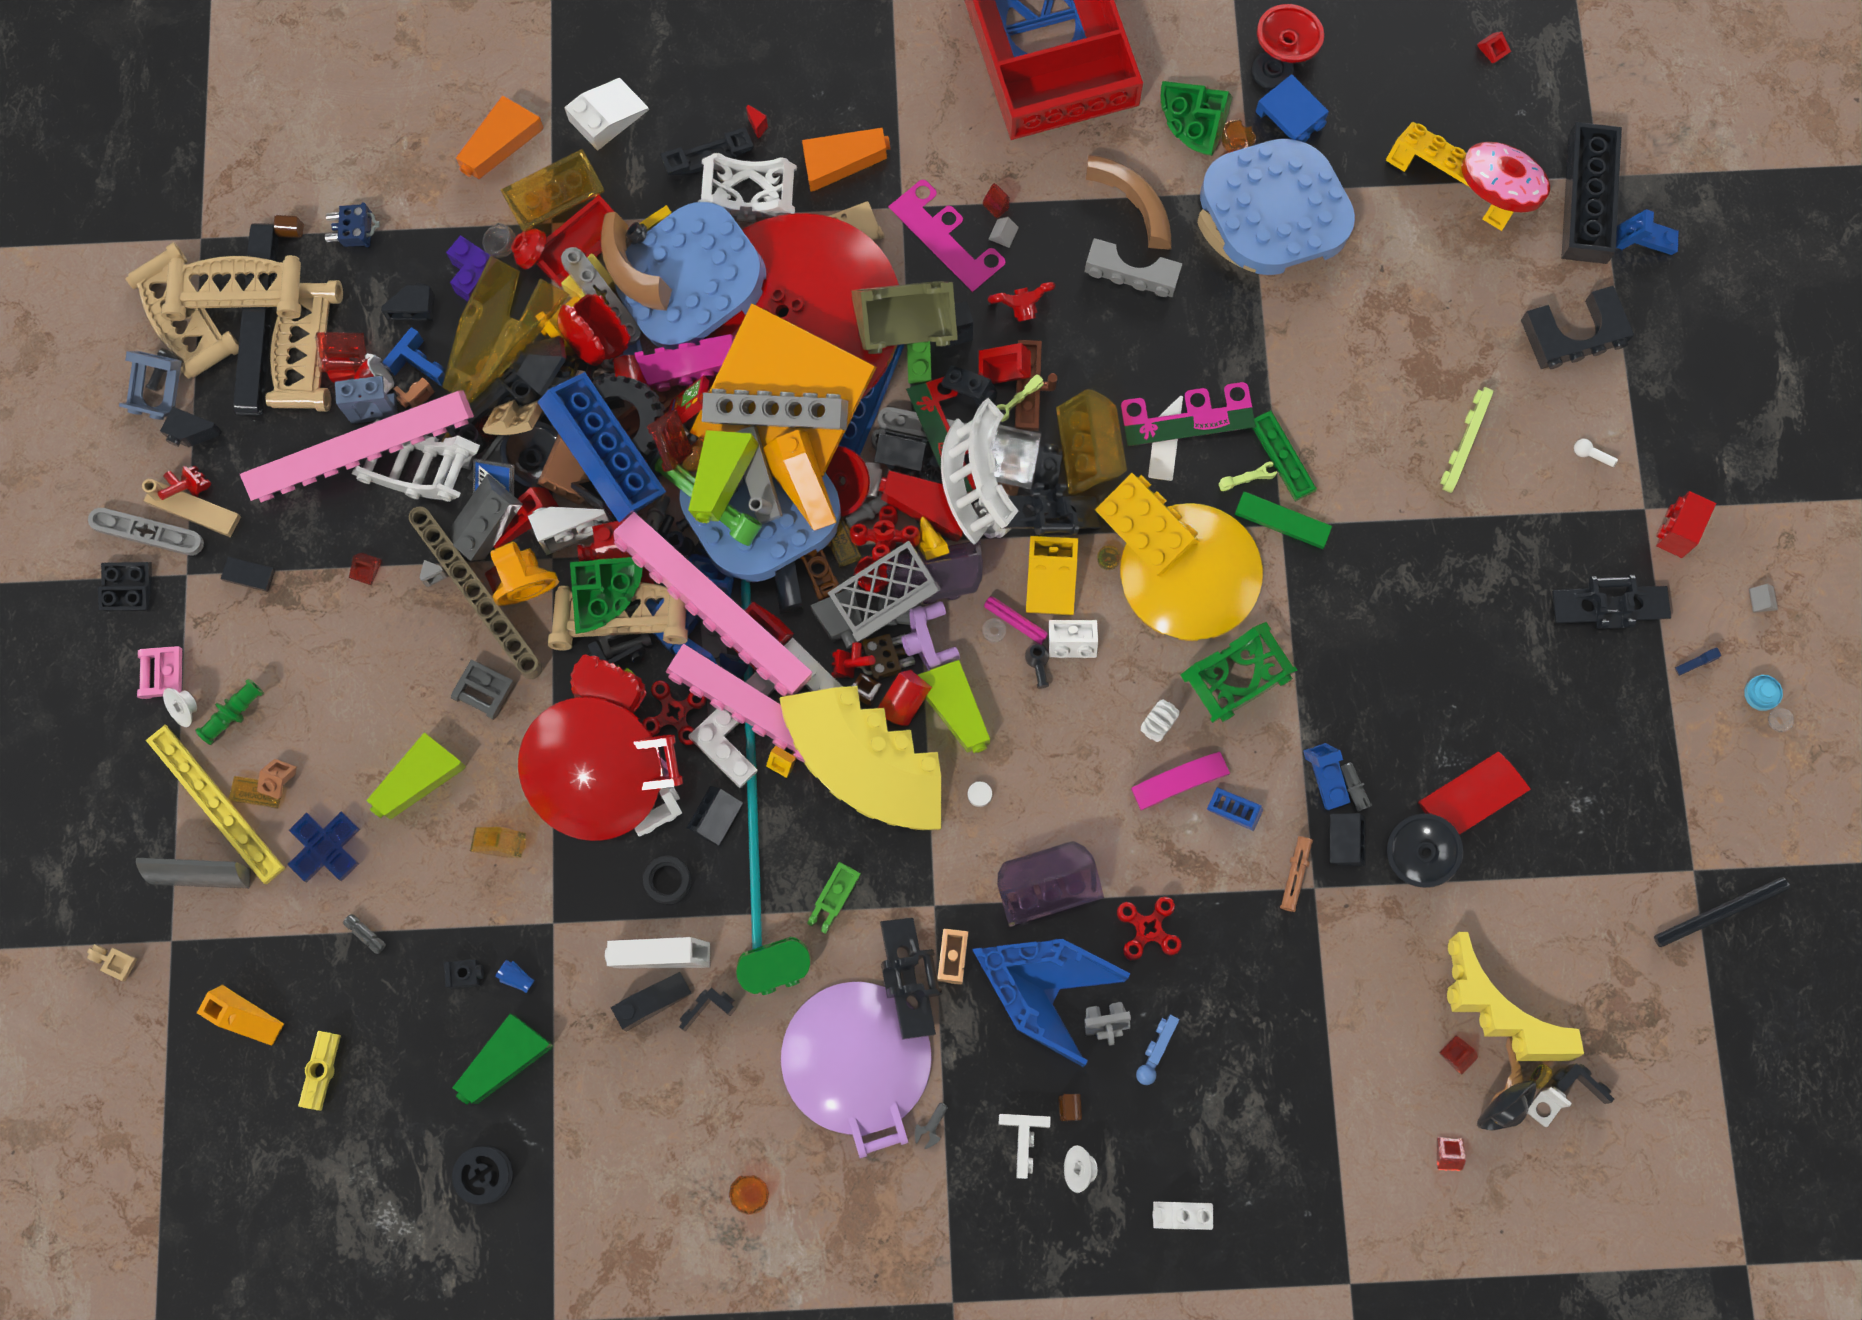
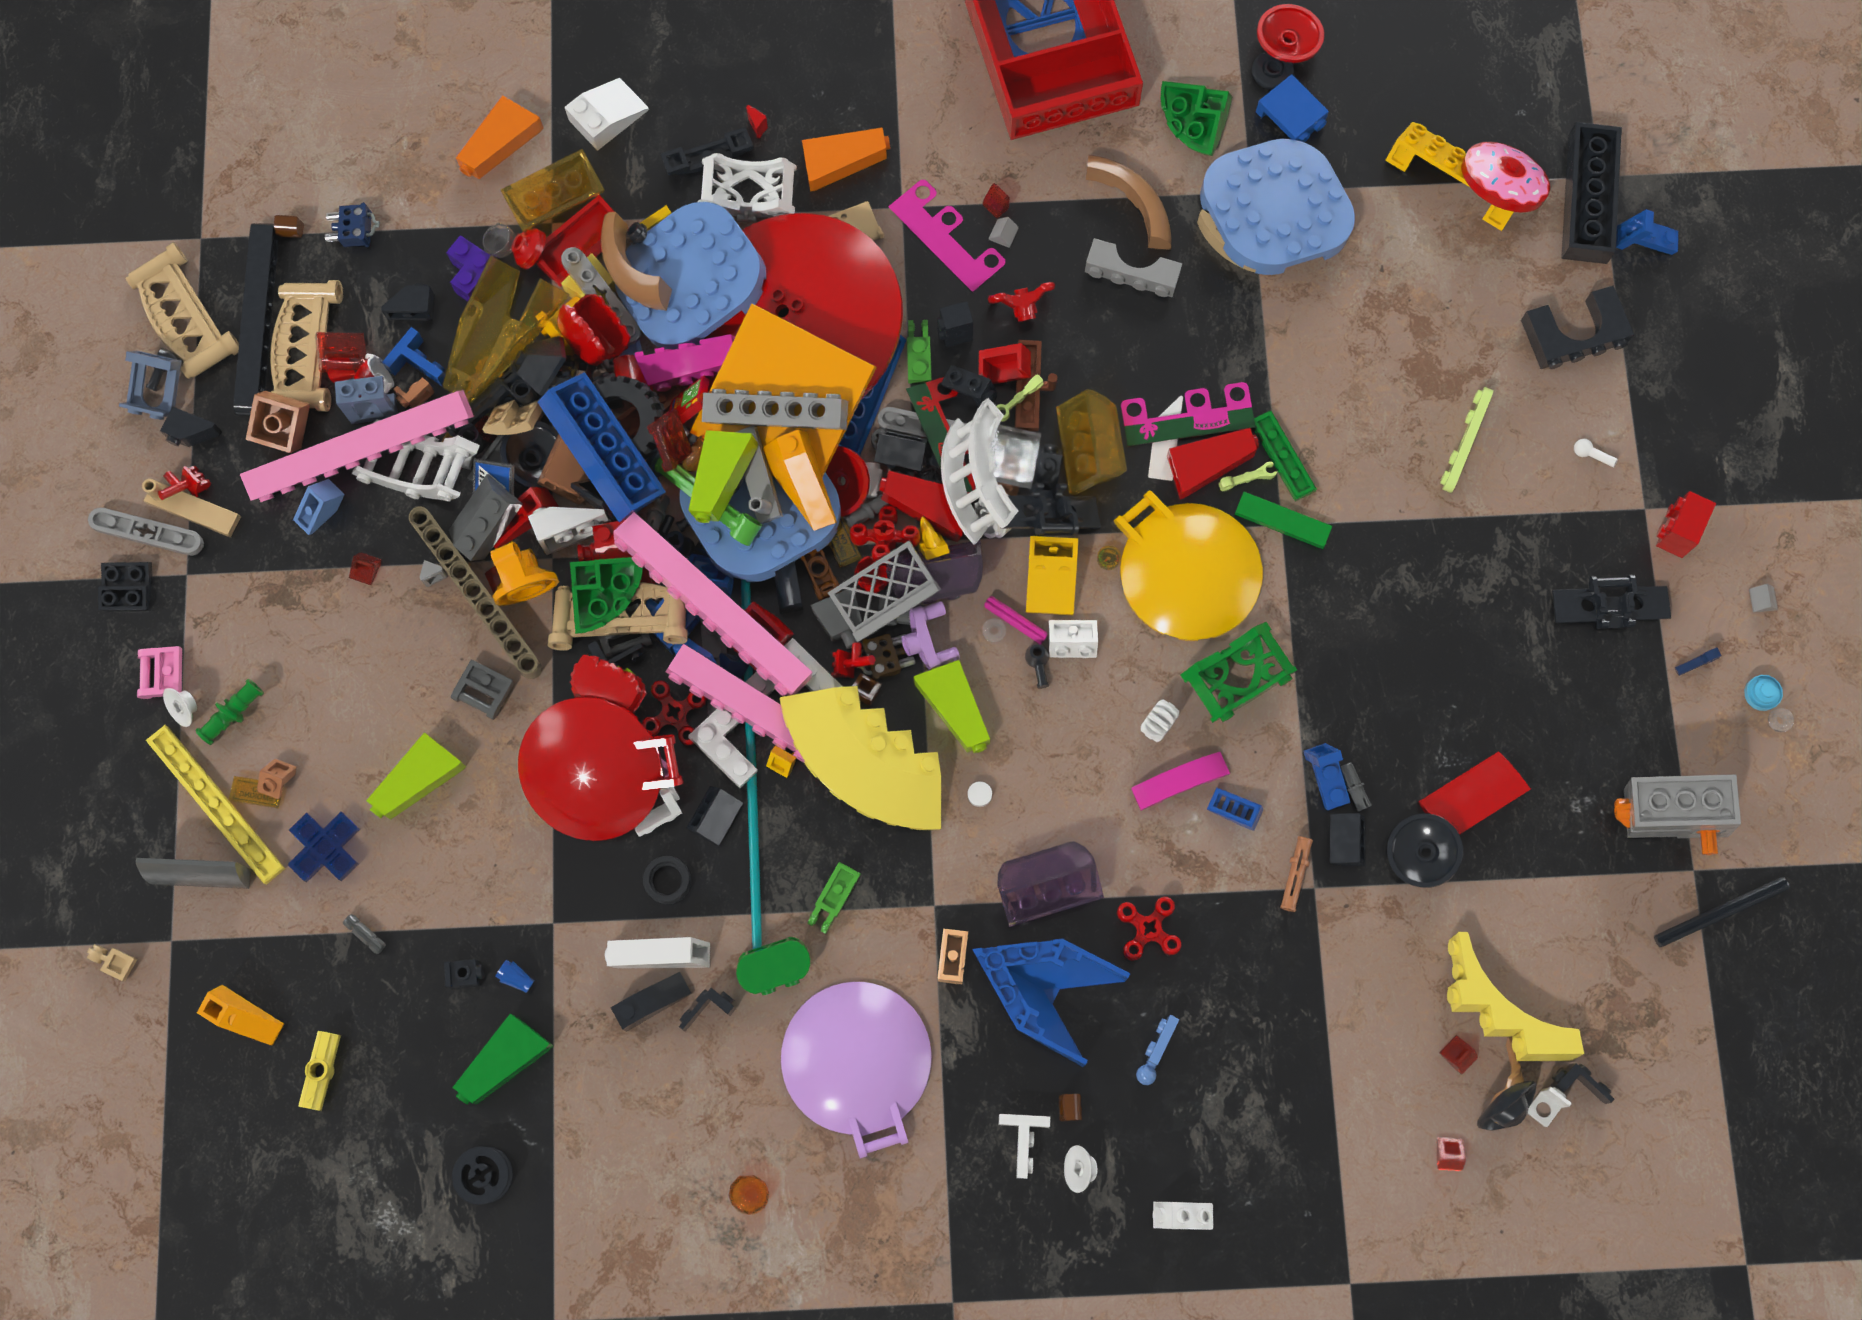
(247, 574): black tile -> none
(277, 421): none -> nougat brick
(281, 294): tan piece -> none
(318, 505): none -> medium blue slope
(498, 842): clear yellow slope -> none
(901, 979): black piece -> none
(904, 697): red brick -> none
(905, 315): olive windscreen -> none
(931, 1126): dark grey bar -> none
(1109, 1025): light grey hips -> none
(1147, 523): yellow bracket -> none
(1208, 459): none -> red slope
(1237, 136): clear orange hair -> none
(1494, 46): red slope -> none
(1541, 1075): clear yellow tile -> none
(1681, 808): none -> light grey piece

